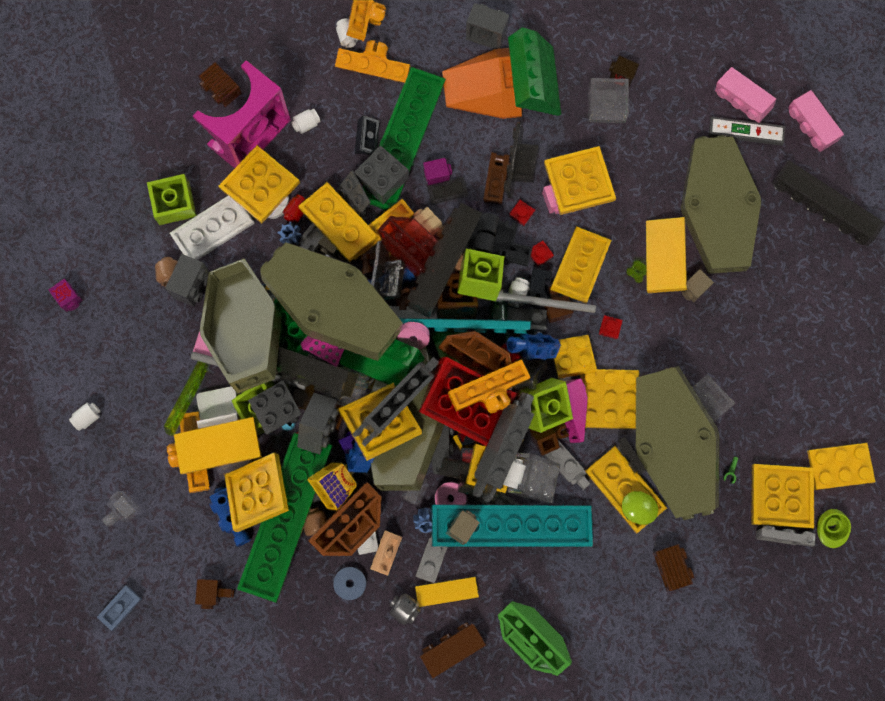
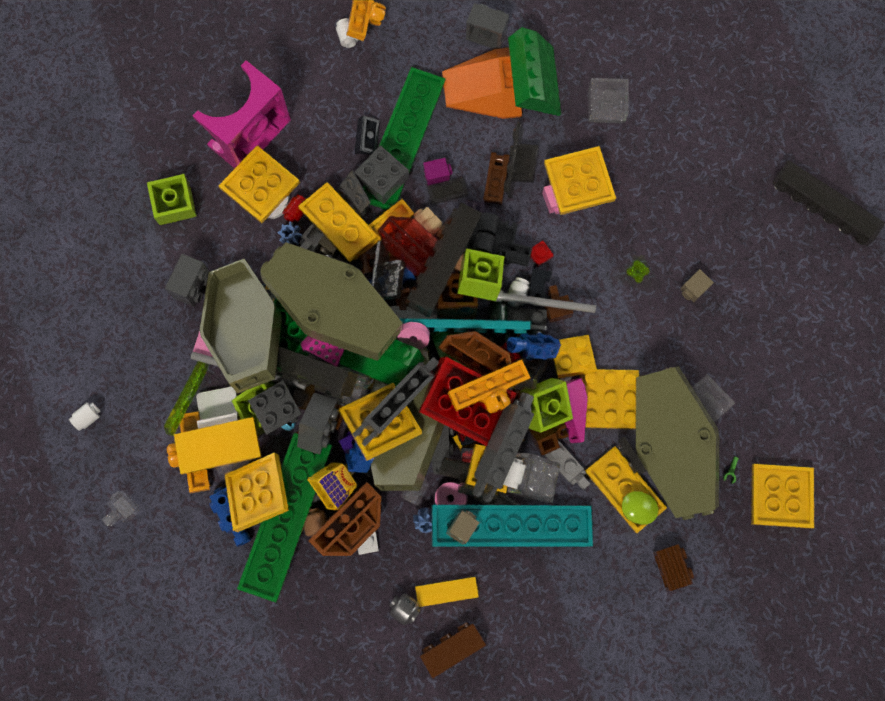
(65, 295): magenta brick -> none
(119, 608): sand blue plate -> none
(164, 270): medium nougat head -> none
(209, 593): reddish brown brick -> none
(211, 228): white tile -> none
(219, 84): reddish brown brick -> none
(305, 121): white brick -> none
(343, 576): sand blue piece -> none
(373, 62): light orange plate -> none
(386, 553): light nougat plate -> none
(431, 562): light grey hinge -> none
(522, 212): red plate -> none
(533, 639): bright green wedge -> none
(581, 265): yellow tile -> none
(610, 327): red plate -> none
(623, 69): dark brown brick -> none
(666, 255): yellow tile -> none
(721, 205): olive container -> none
(745, 95): bright pink brick -> none
(747, 130): tile -> none
(786, 536): light grey hinge -> none
(815, 121): bright pink brick -> none
(833, 537): lime hat -> none
(841, 466): yellow plate -> none

